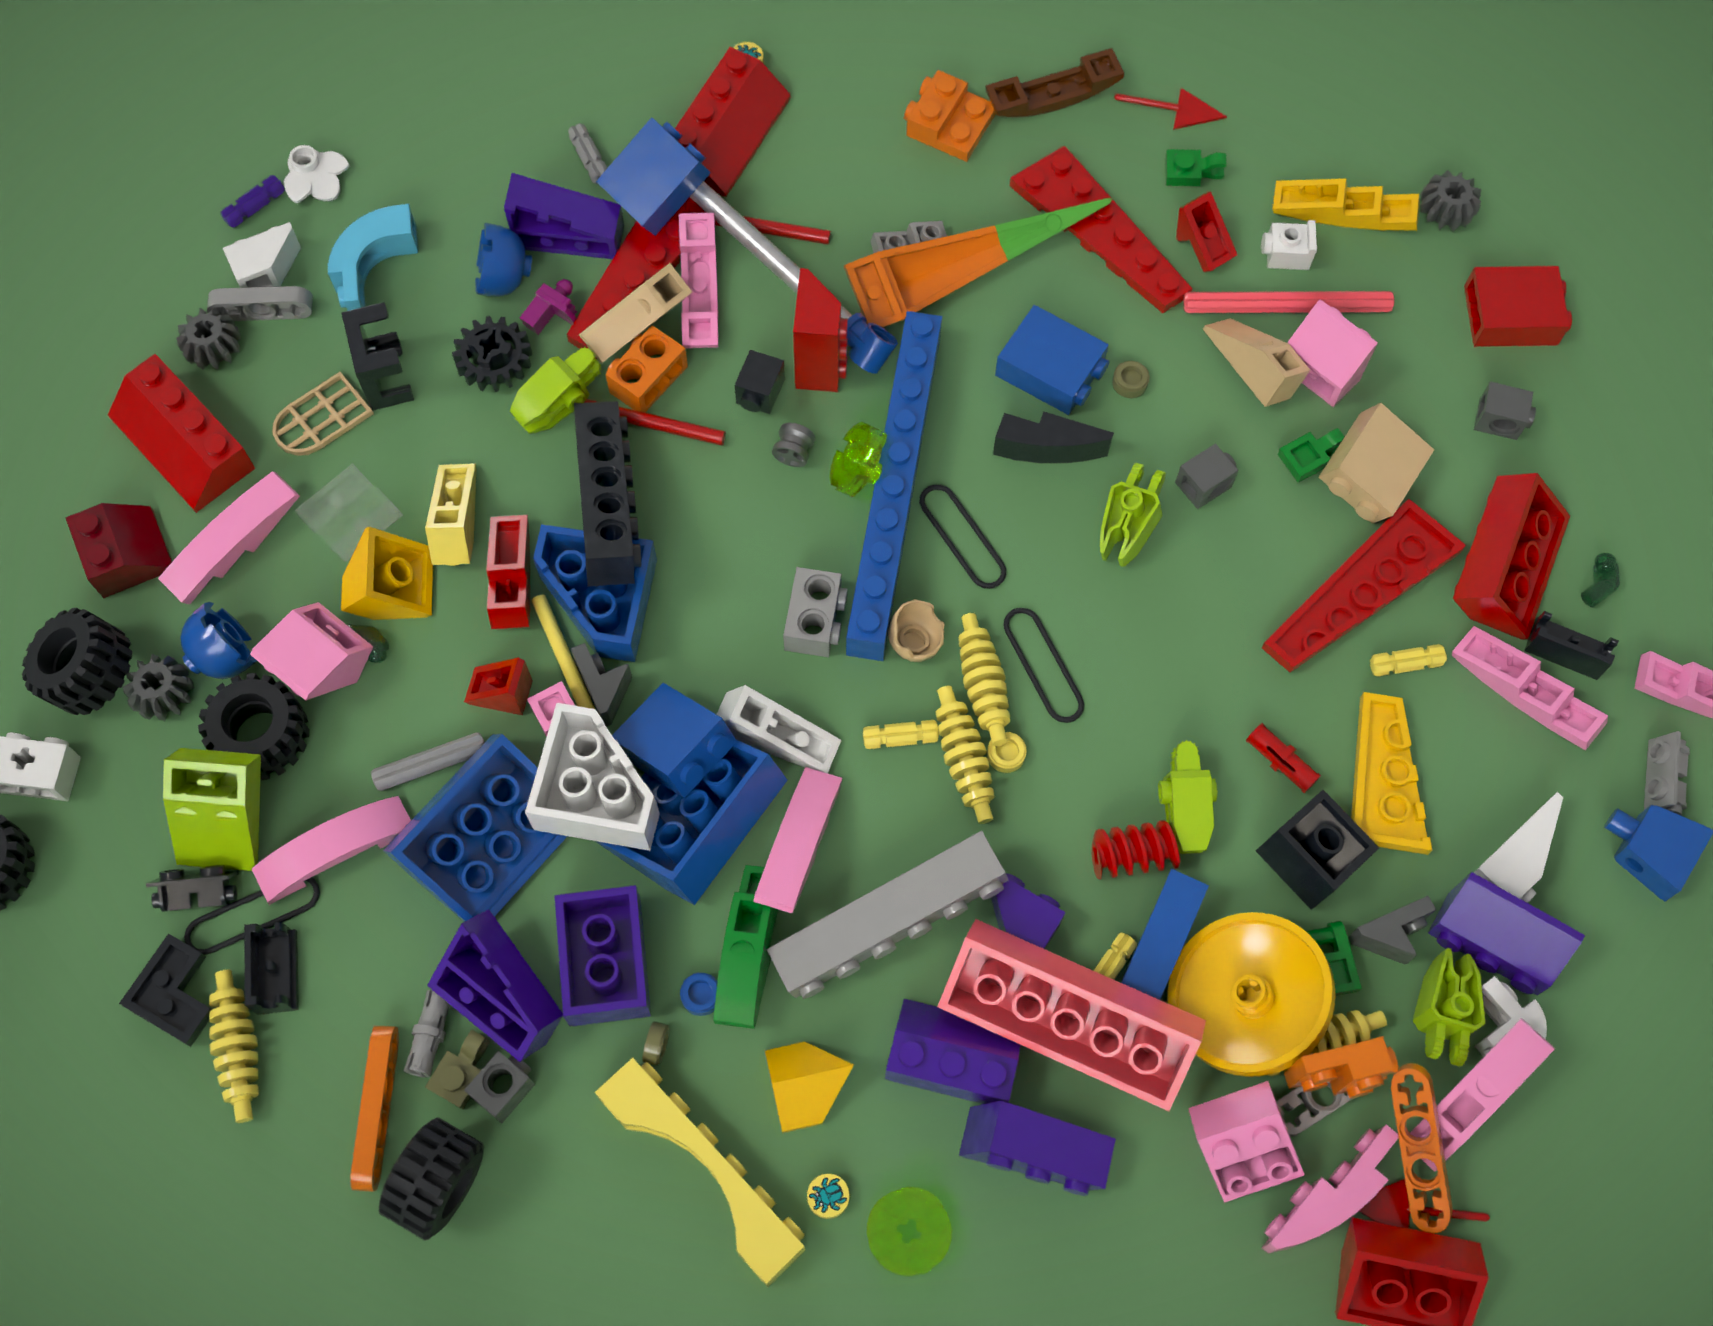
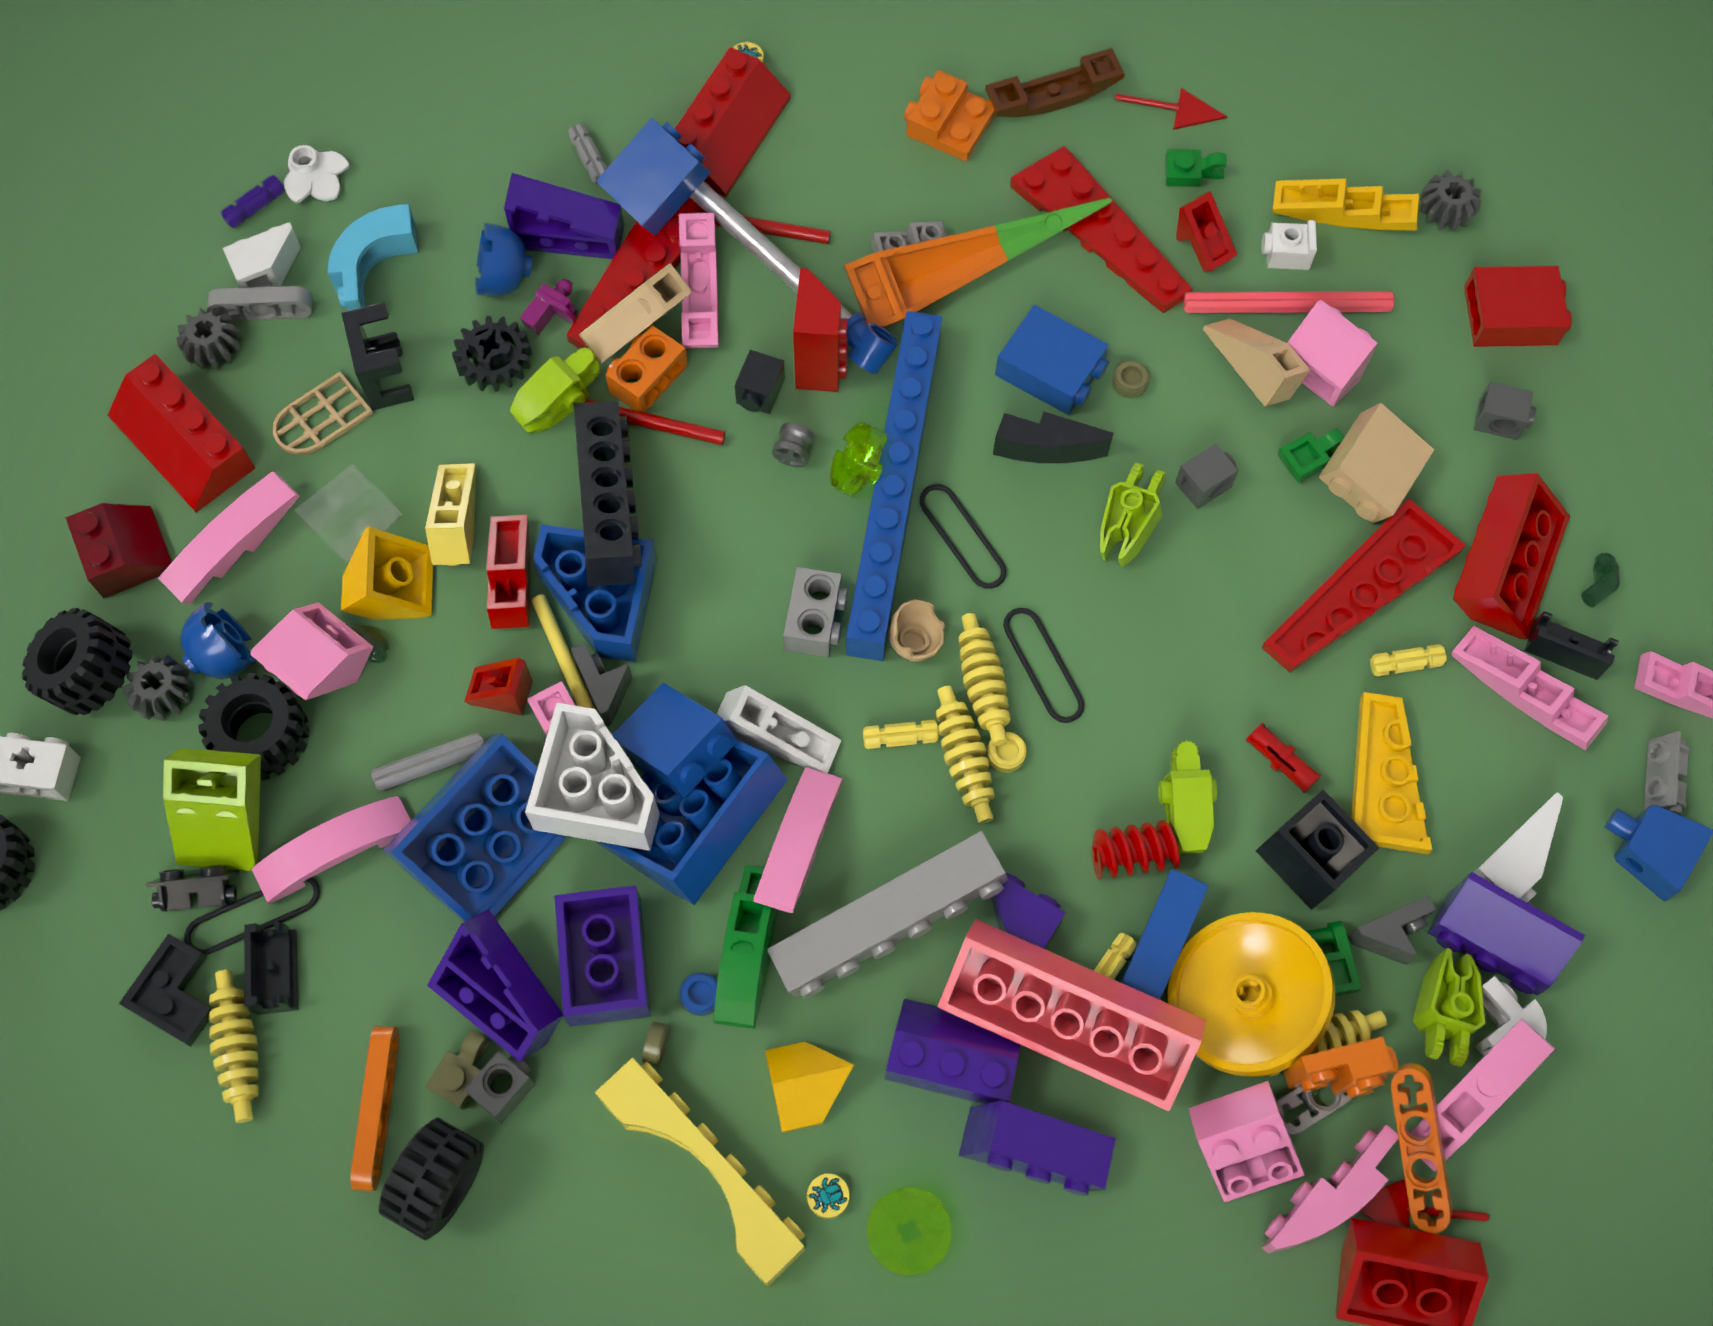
(427, 1035): light grey pin -> none

